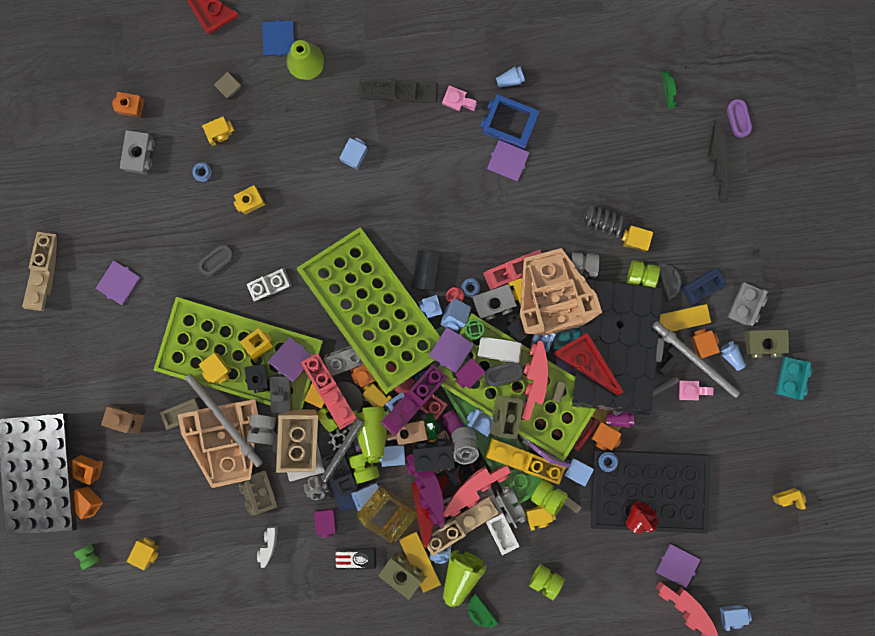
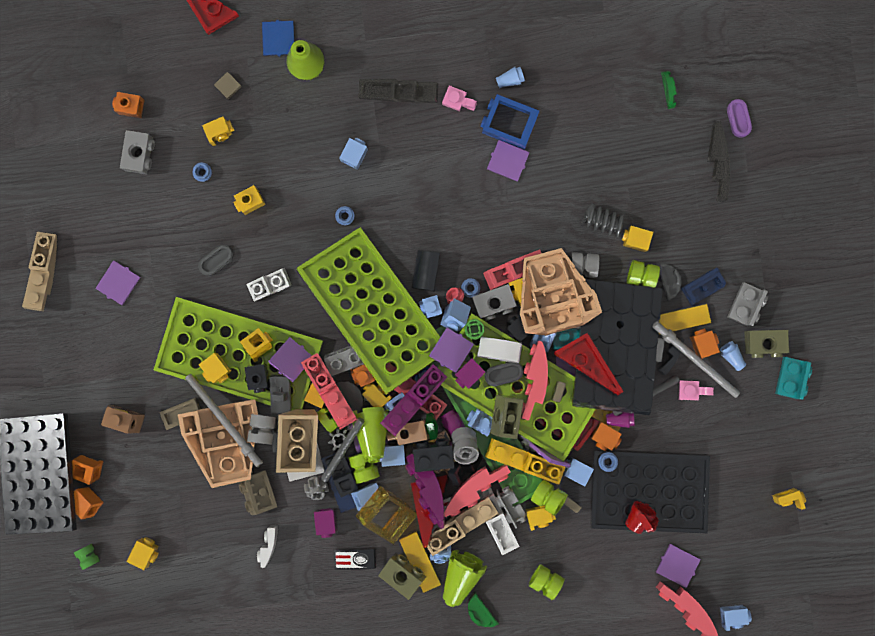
(340, 211): none -> medium blue plate

